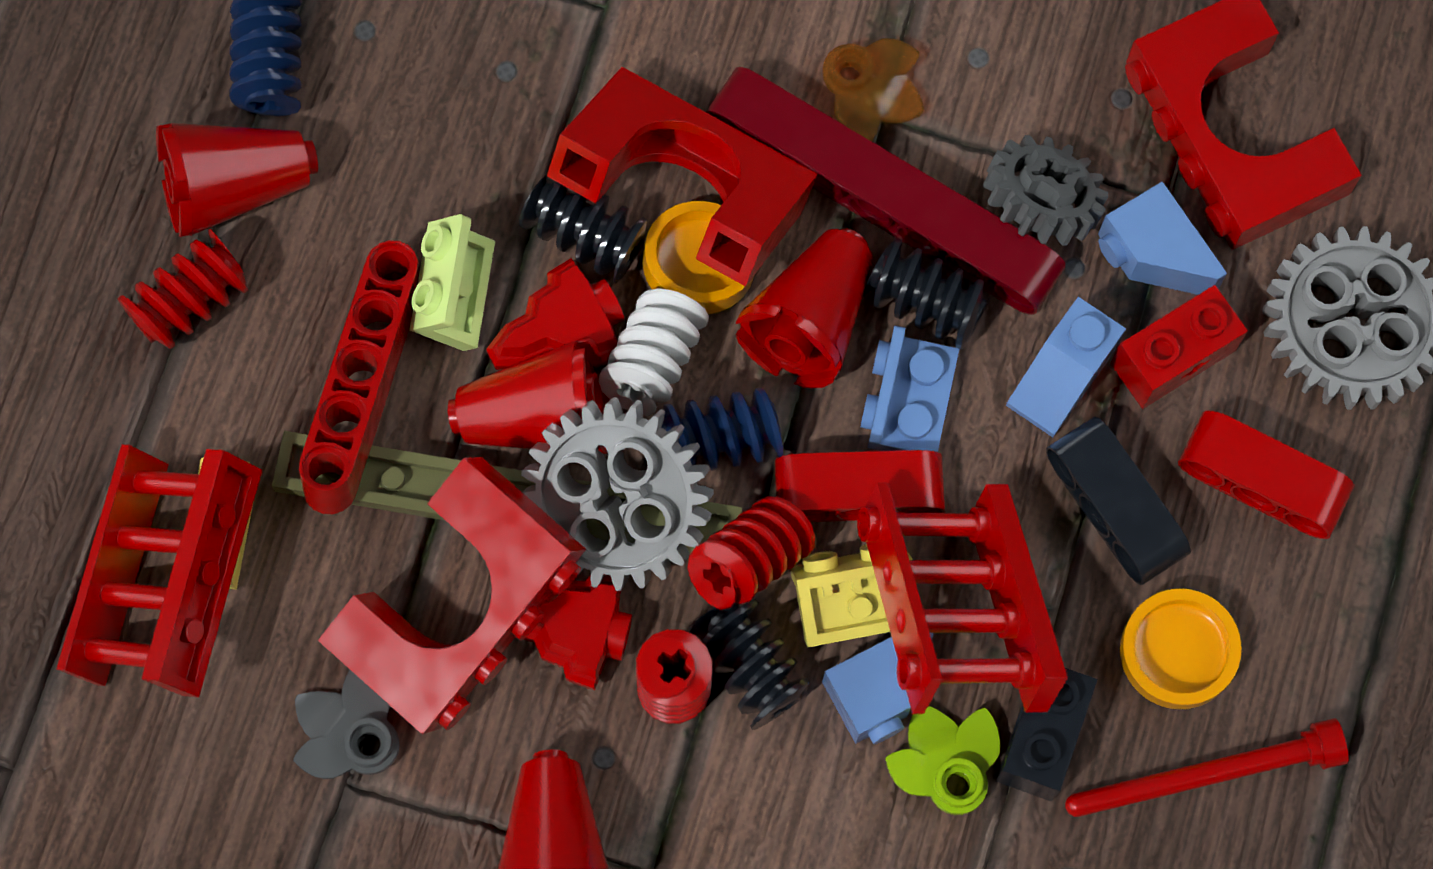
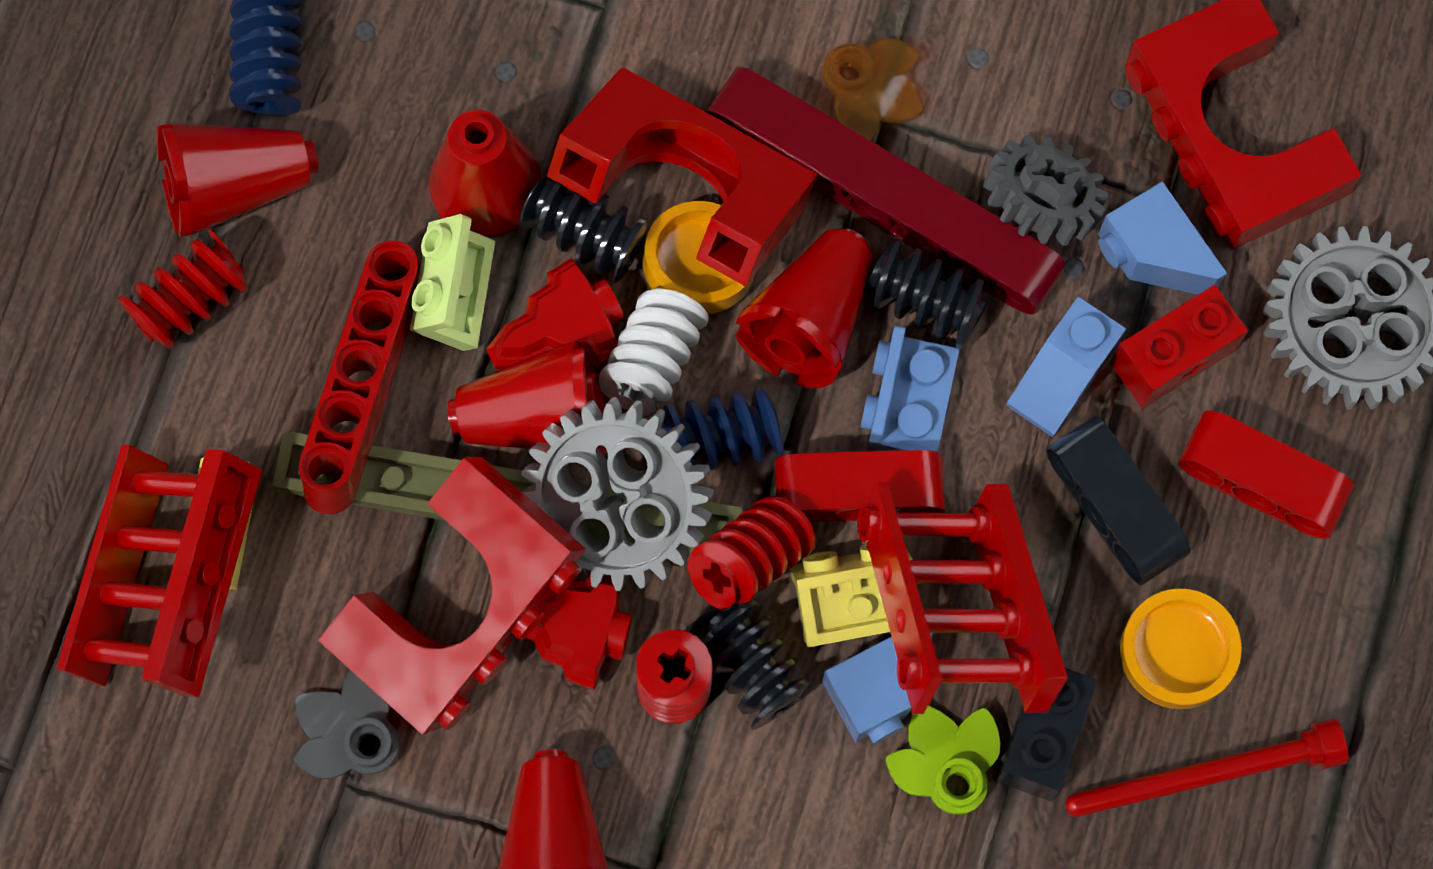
(483, 174): none -> red cone

